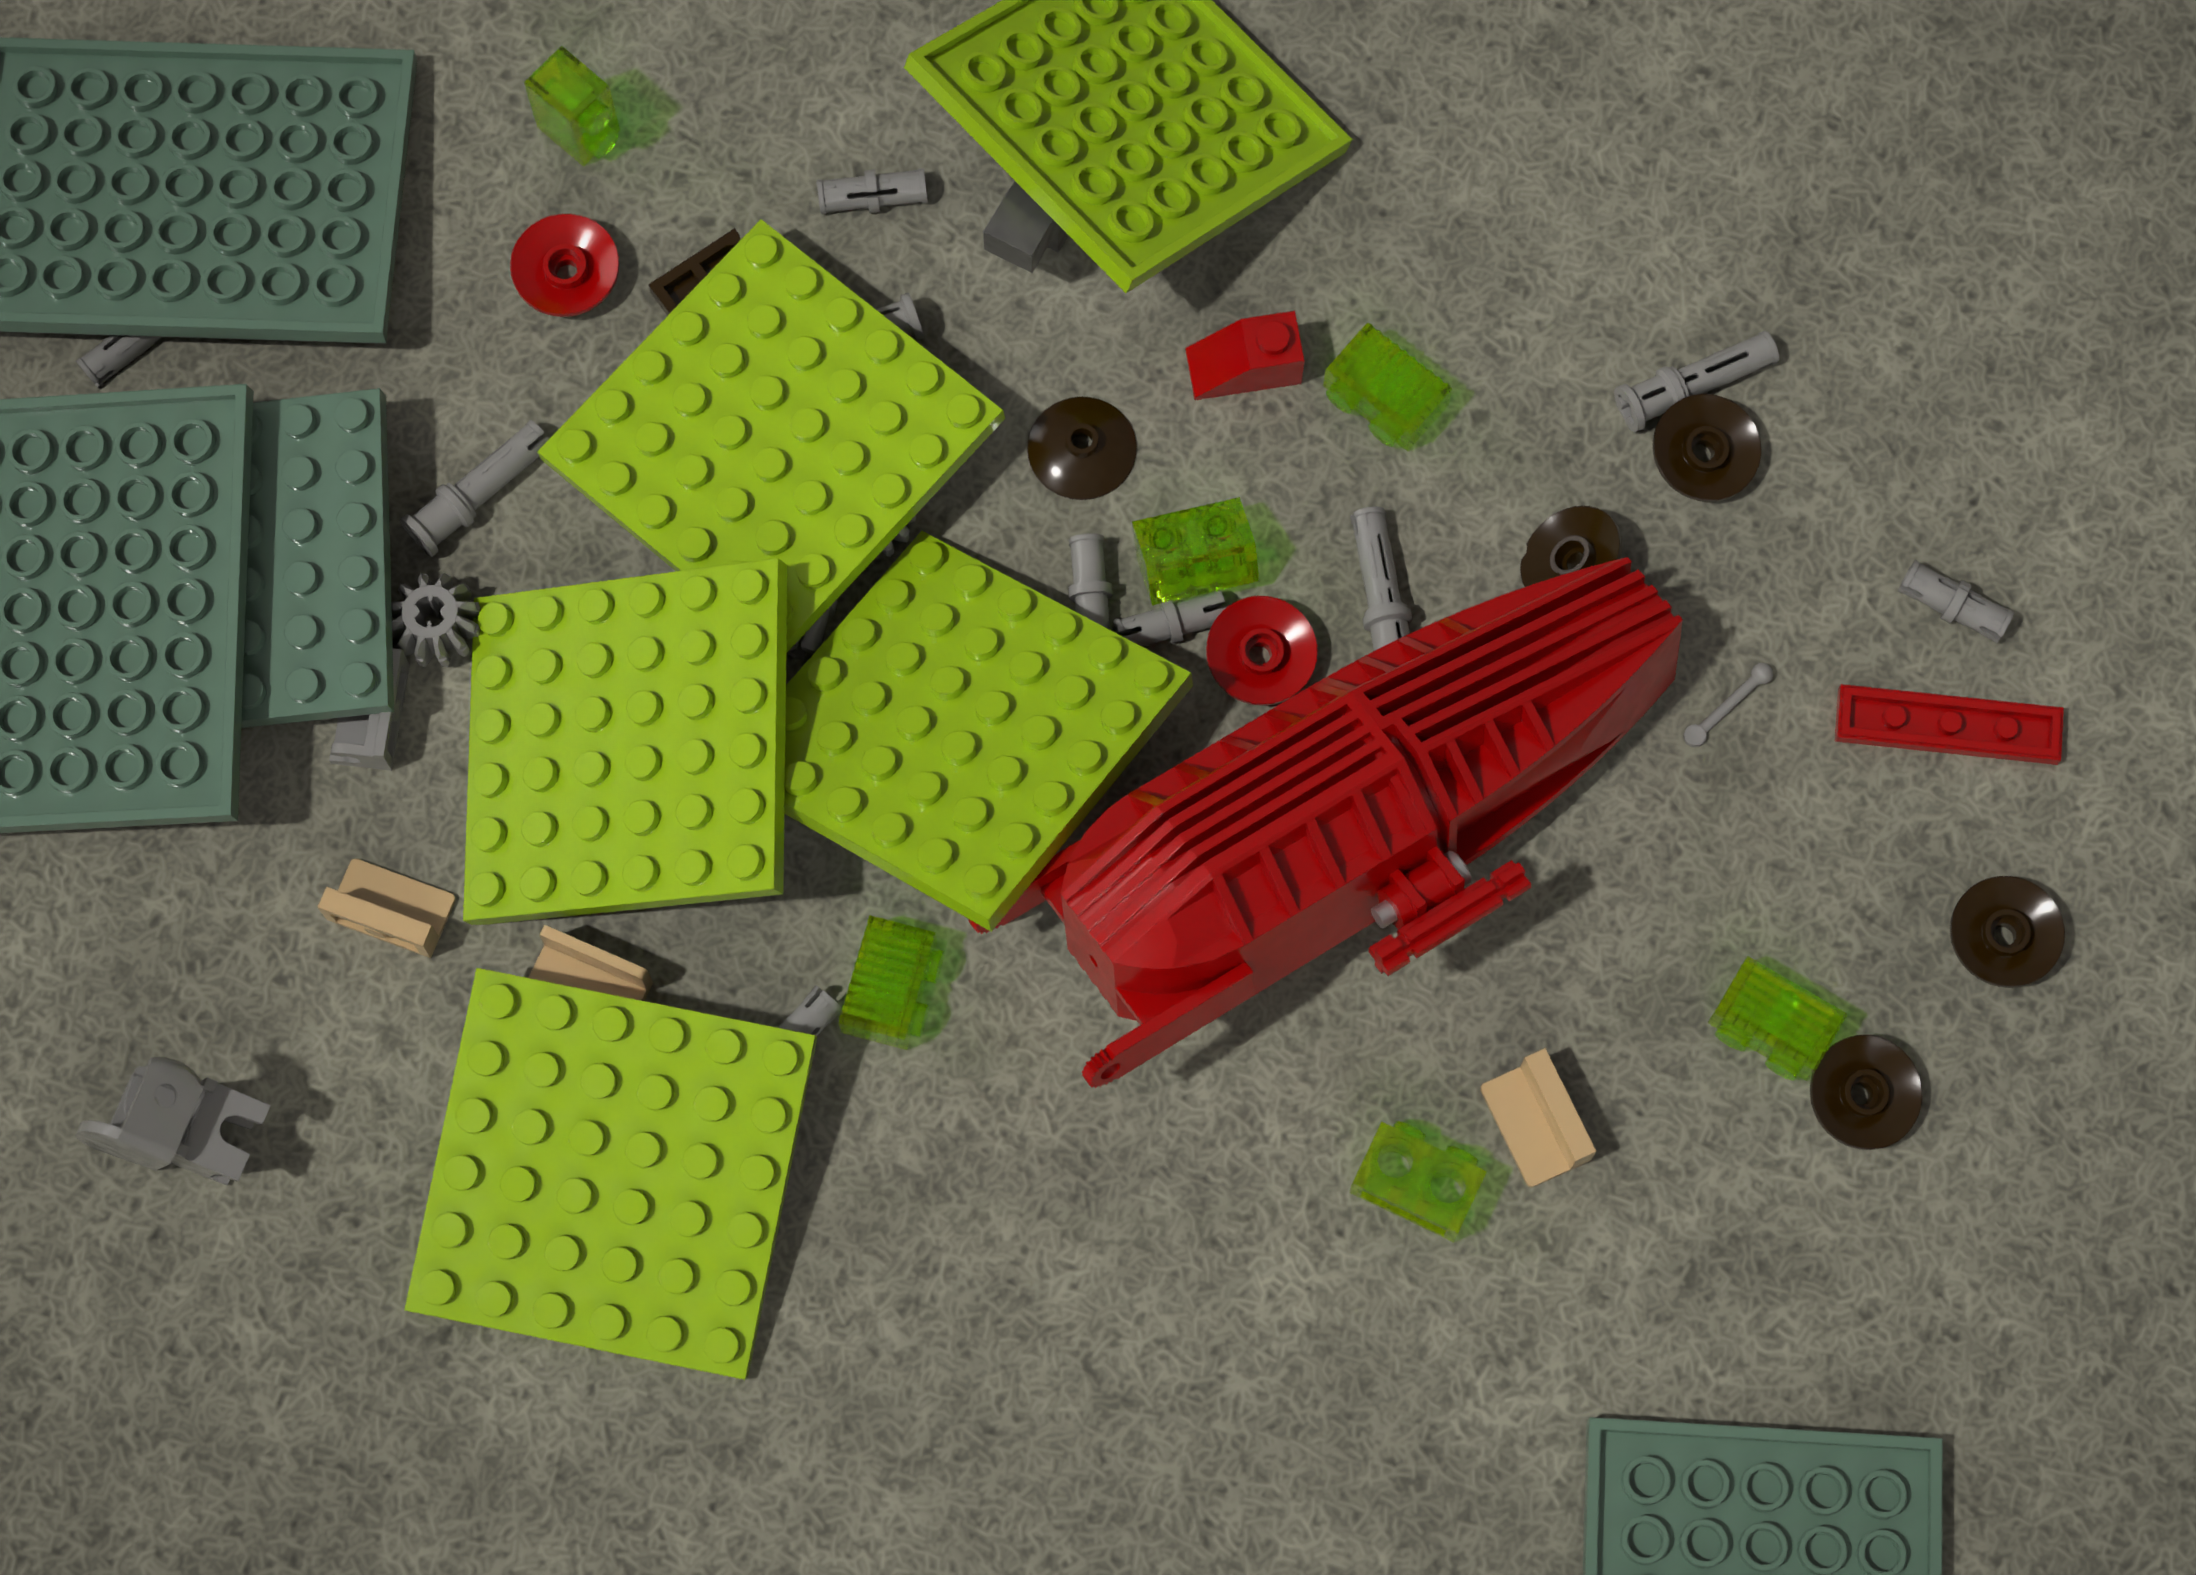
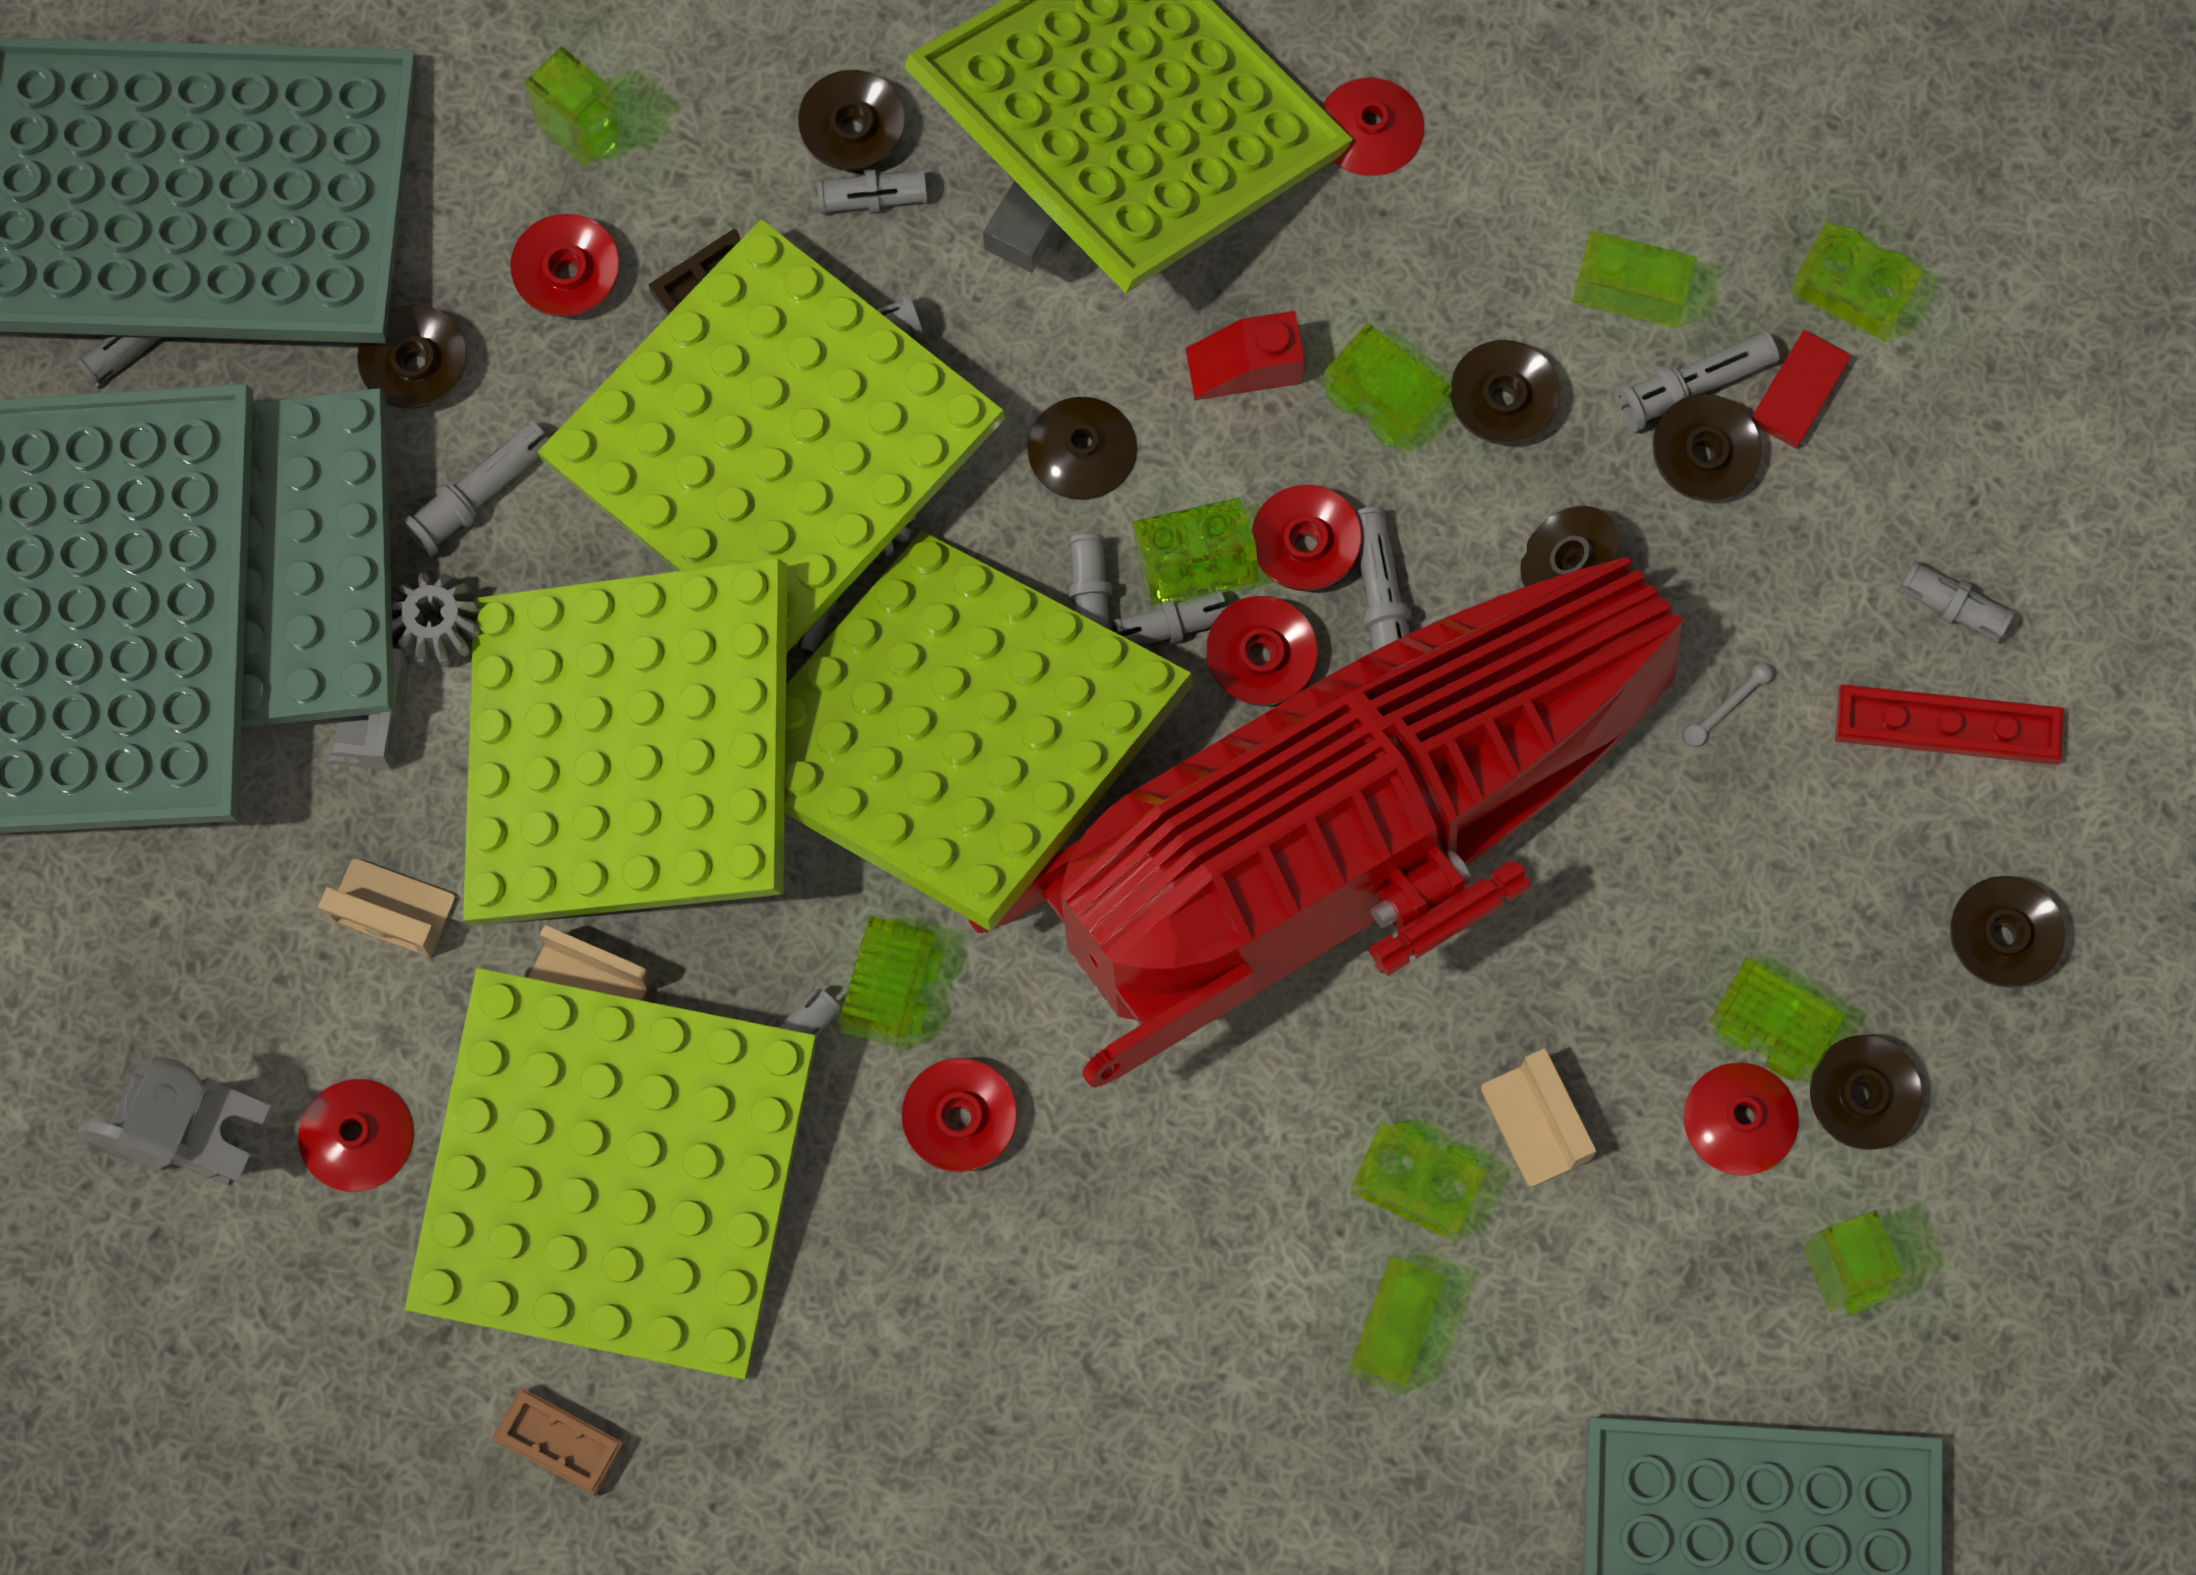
(371, 1157): none -> red dish
(410, 334): none -> dark brown dish
(558, 1441): none -> medium nougat plate
(846, 98): none -> dark brown dish
(954, 1086): none -> red dish
(1311, 513): none -> red dish
(1382, 146): none -> red dish
(1396, 1325): none -> clear neon green brick
(1508, 368): none -> dark brown dish
(1634, 279): none -> clear neon green brick
(1725, 1141): none -> red dish
(1800, 389): none -> red tile
(1849, 293): none -> clear neon green brick
(1853, 1264): none -> clear neon green brick

